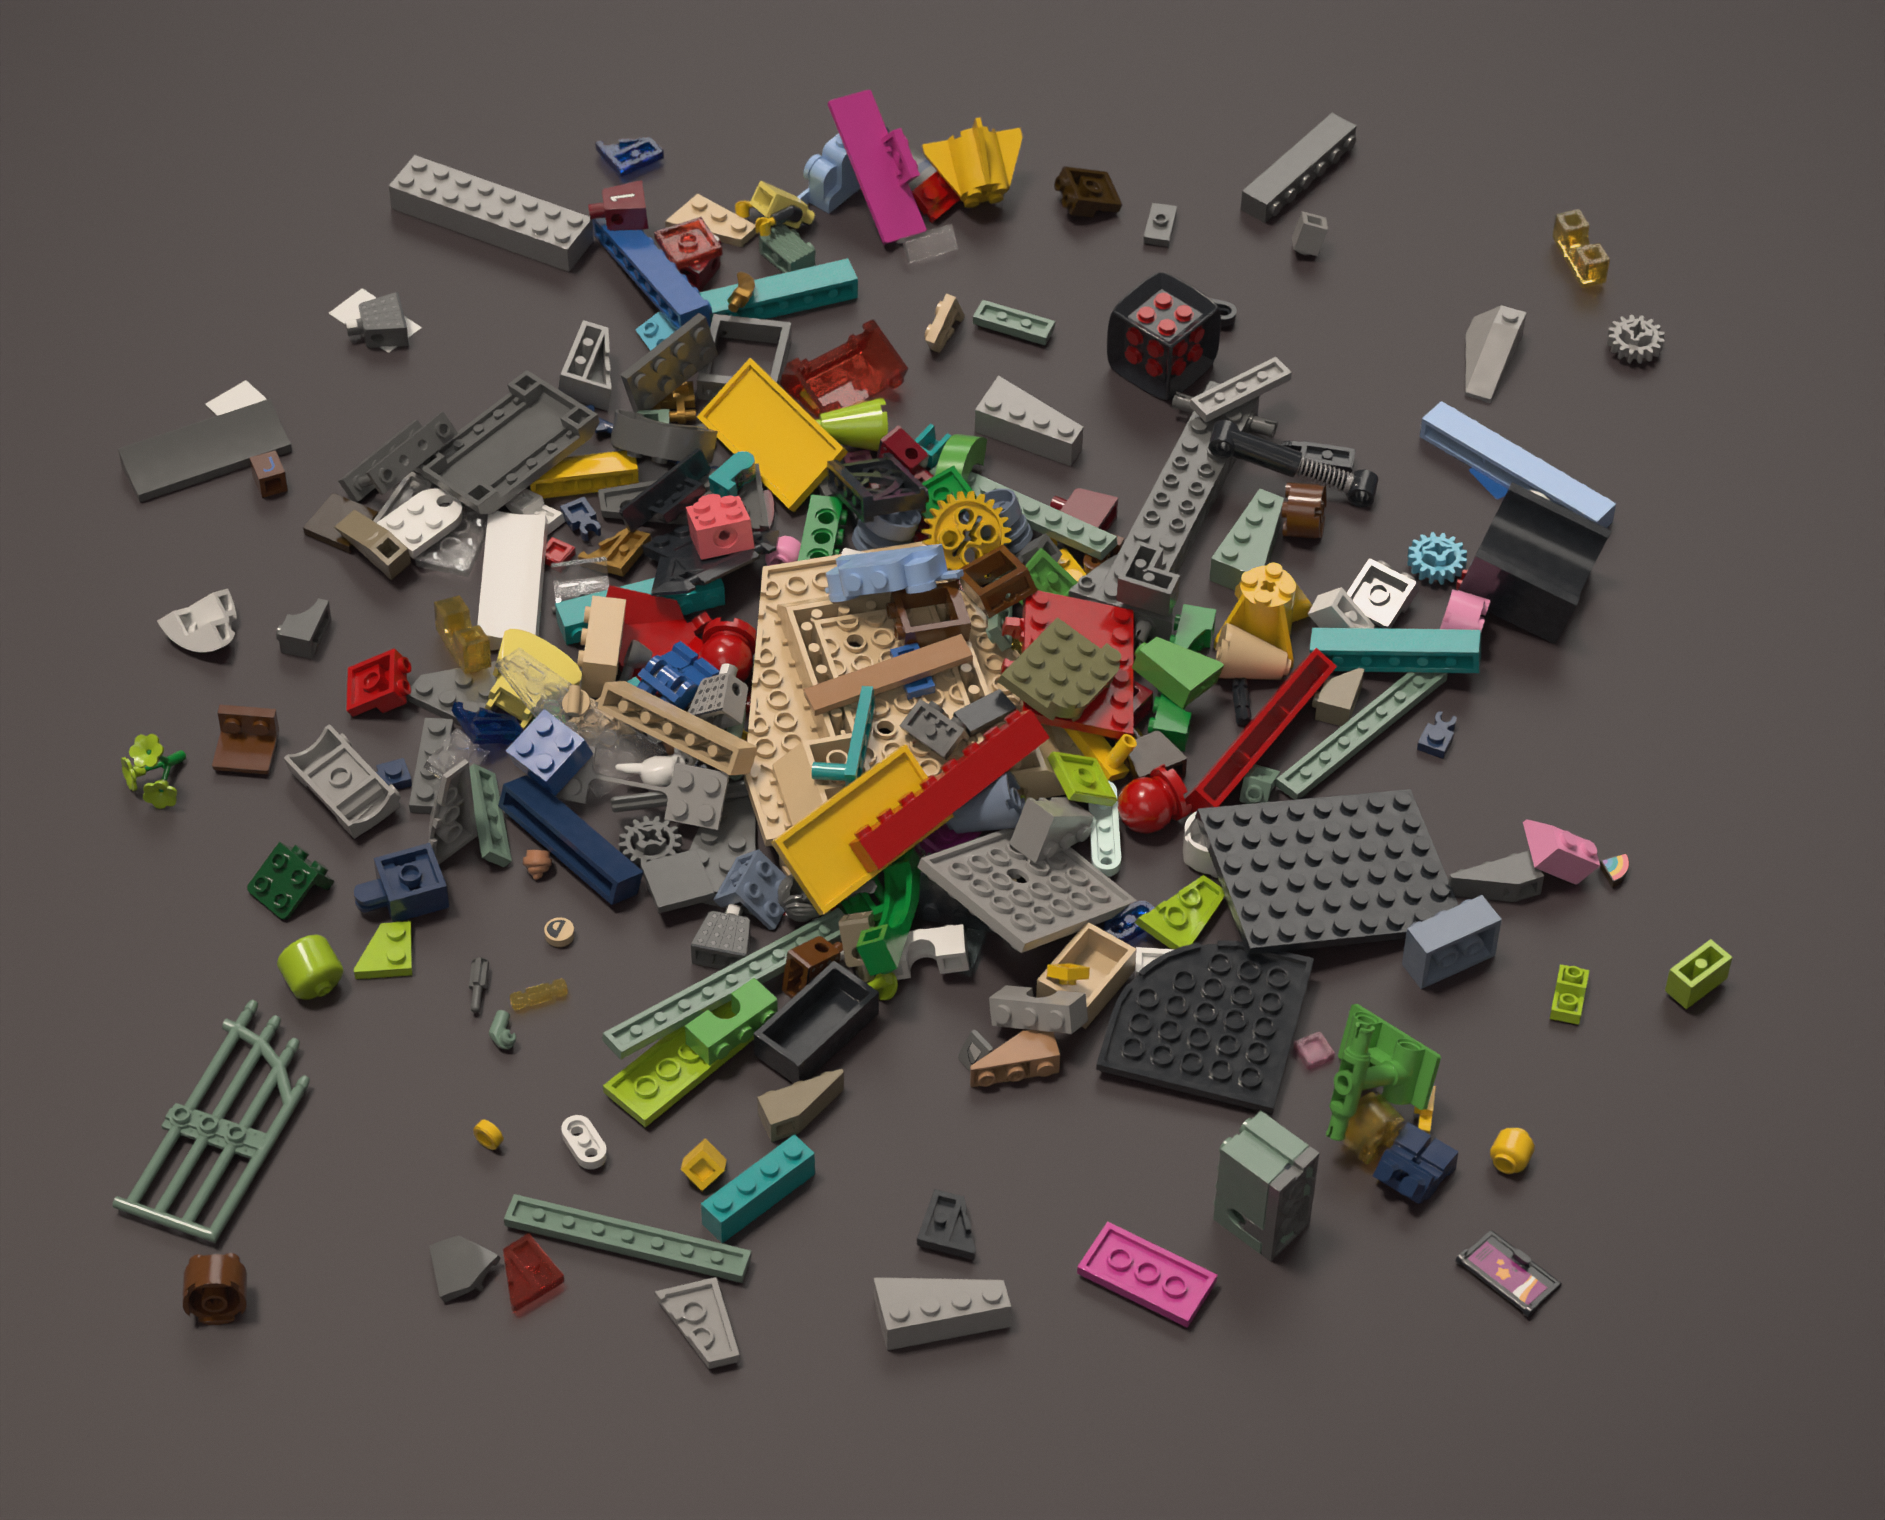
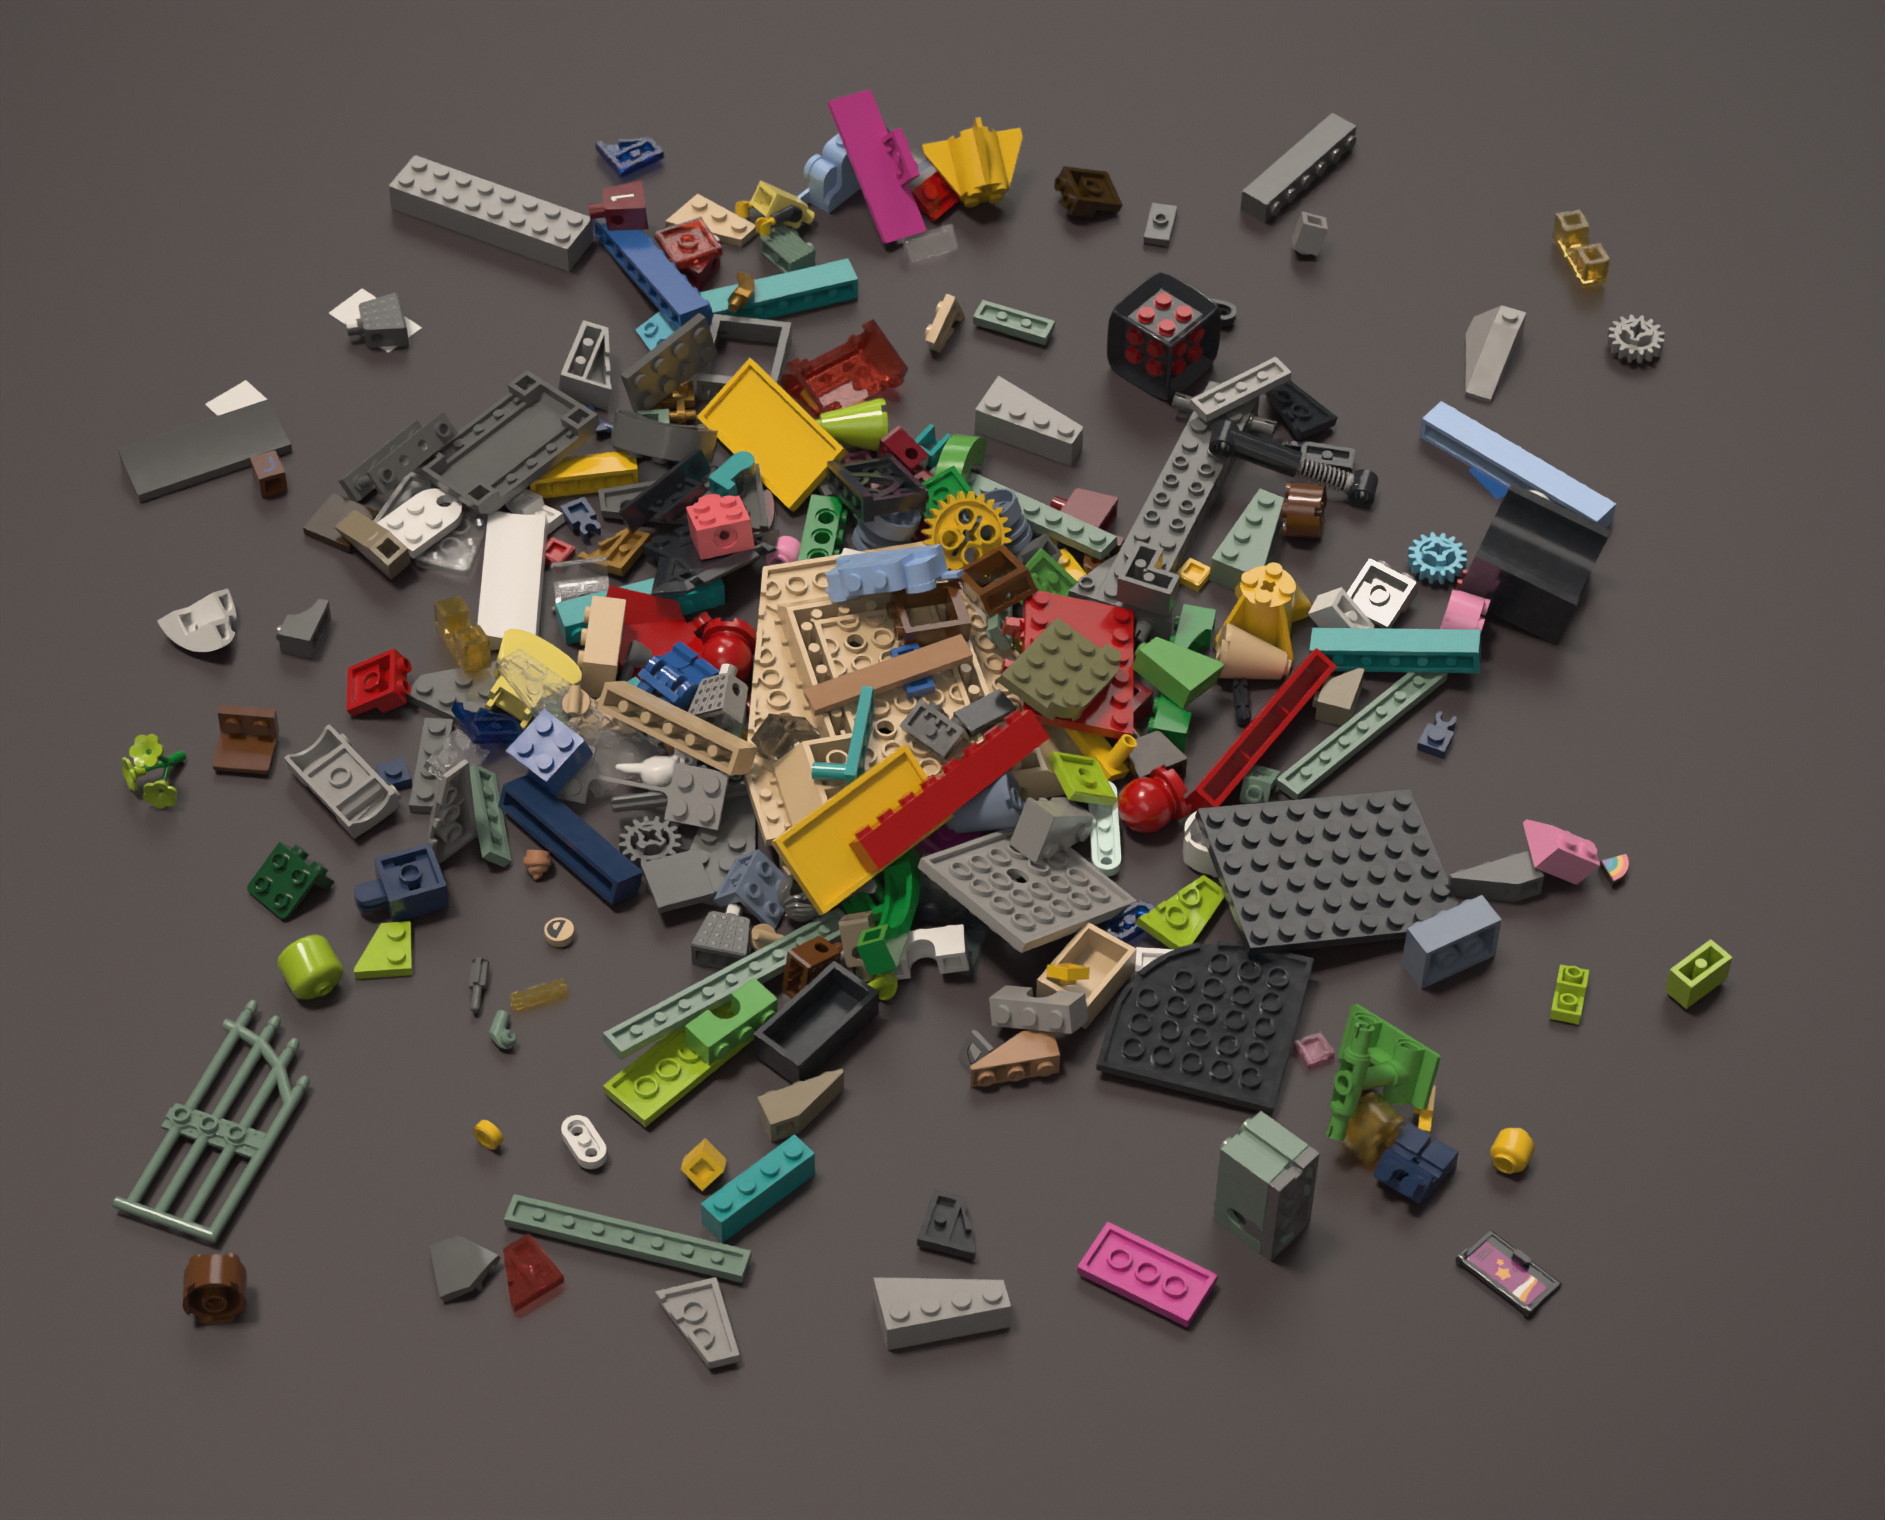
(763, 935): none -> tan plate
(781, 734): none -> clear smoke arch
(1194, 574): none -> yellow tile
(1300, 410): none -> black wing

